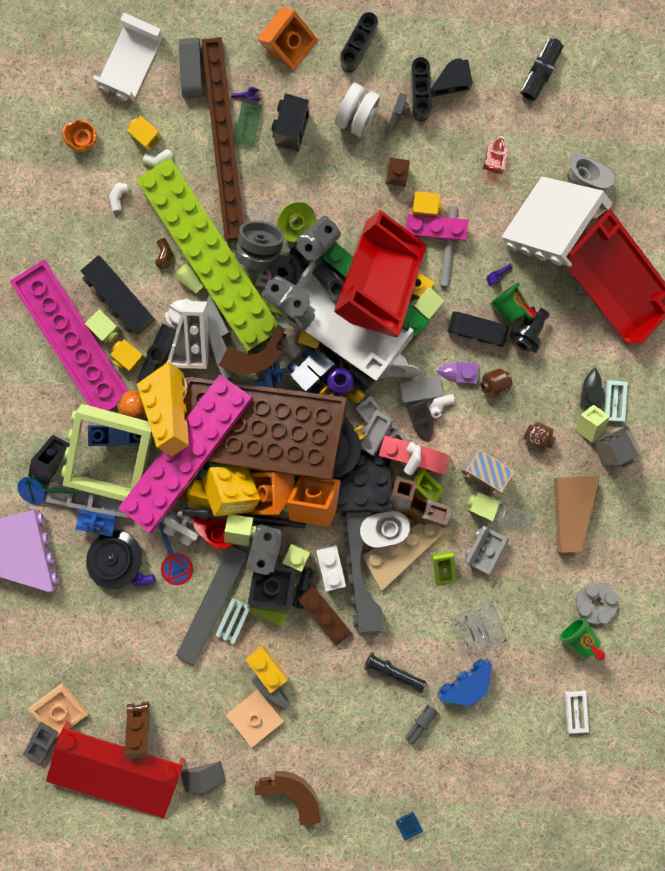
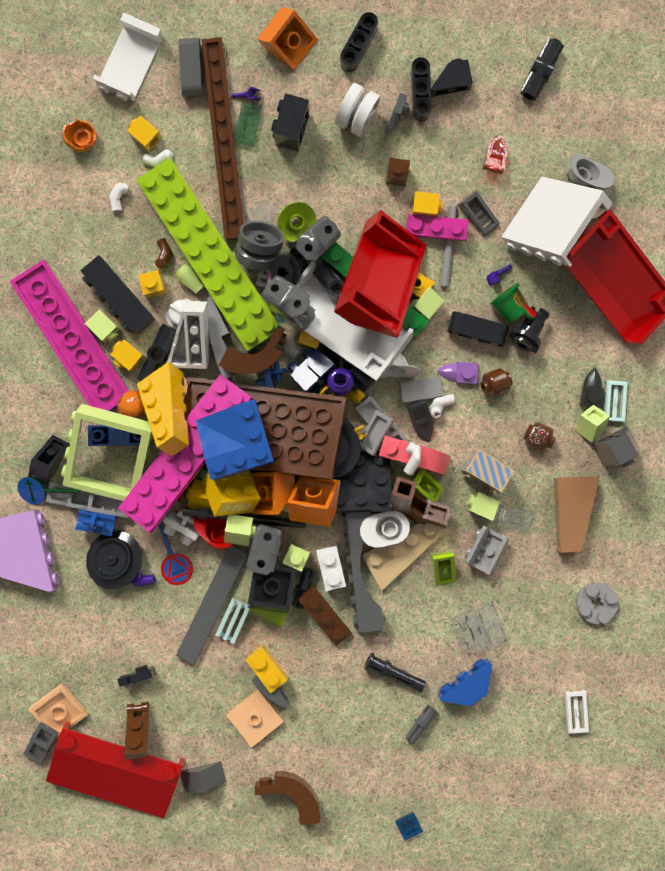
(142, 672): none -> black plate
(152, 284): none -> yellow brick
(234, 441): none -> blue slope
(468, 211): none -> dark grey slope
(582, 640): green hat -> none

